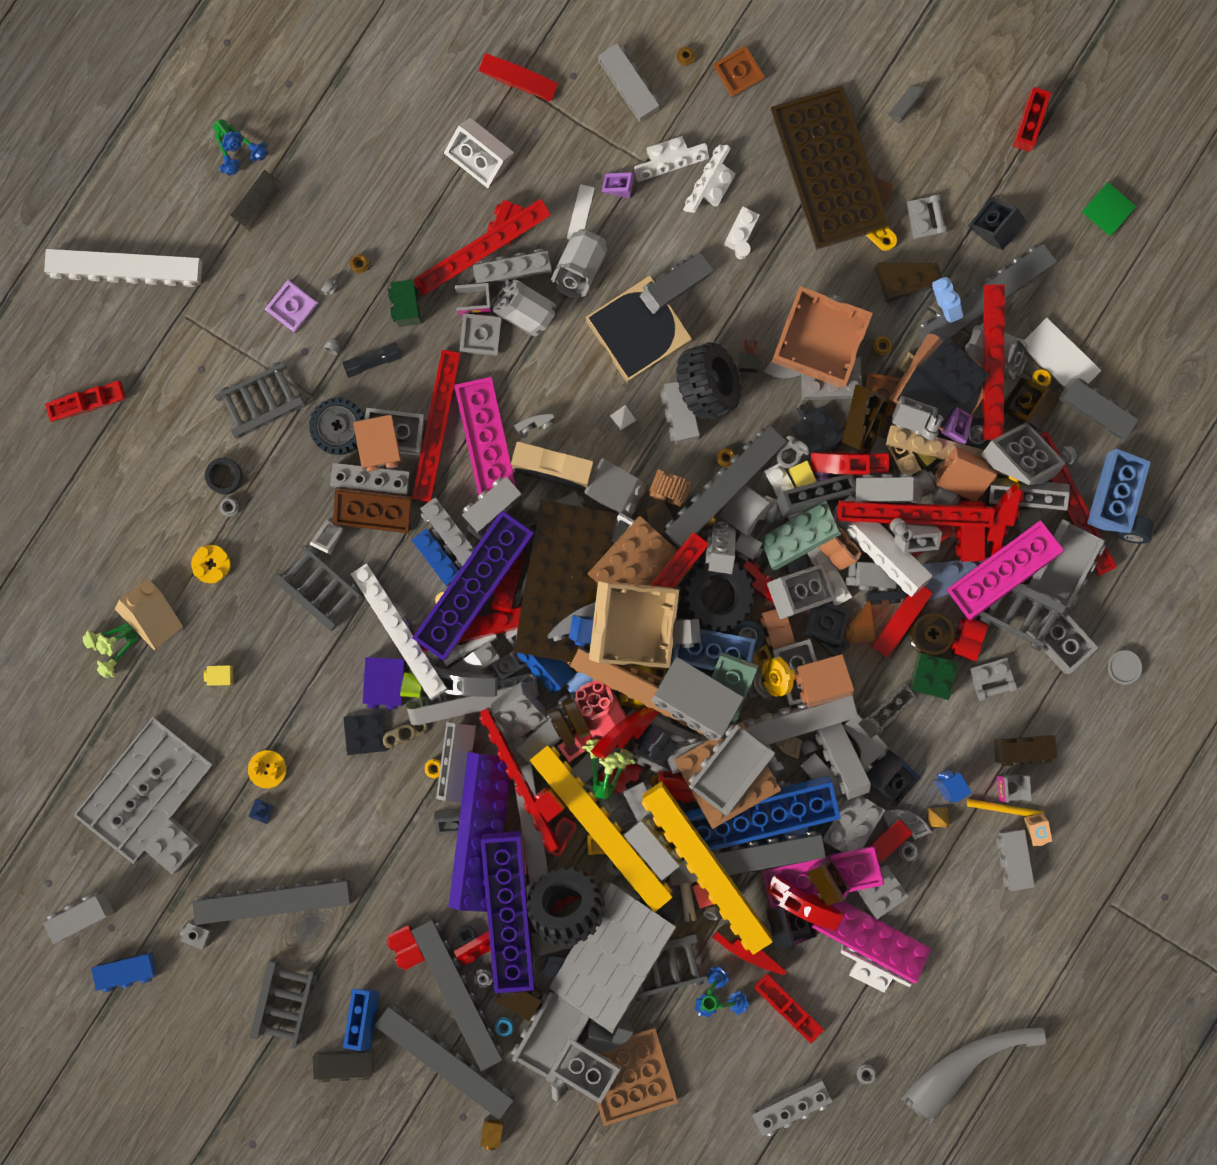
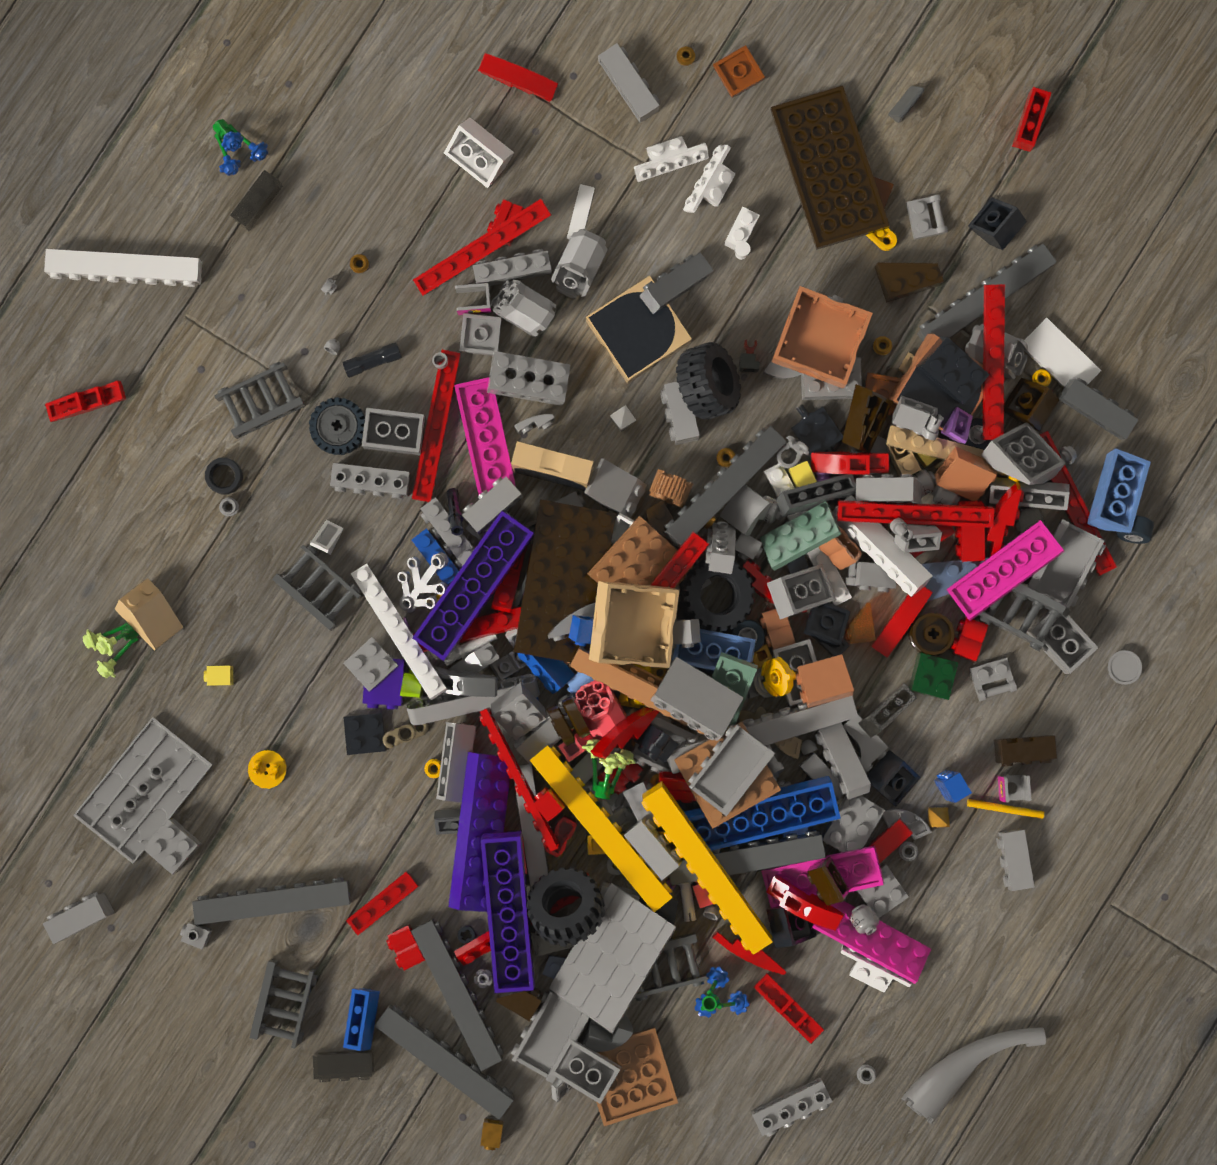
(124, 972): blue brick -> none
(217, 573): yellow plate -> none
(261, 811): dark blue tile -> none
(291, 306): lavender tile -> none
(370, 664): none -> light grey plate
(372, 510): reddish brown tile -> none
(377, 443): nougat brick -> none
(382, 903): none -> red plate
(405, 303): dark green brick -> none
(420, 584): none -> plant
(438, 358): none -> light grey hinge
(453, 499): none -> black pin
(504, 1033): dark azure plate -> none
(536, 368): none -> light grey brick
(618, 184): medium lavender slope -> none
(864, 919): none -> light grey head
(877, 598): black plate -> none
(948, 299): light blue brick -> none
(1038, 829): light nougat brick -> none
(1108, 209): green slope -> none

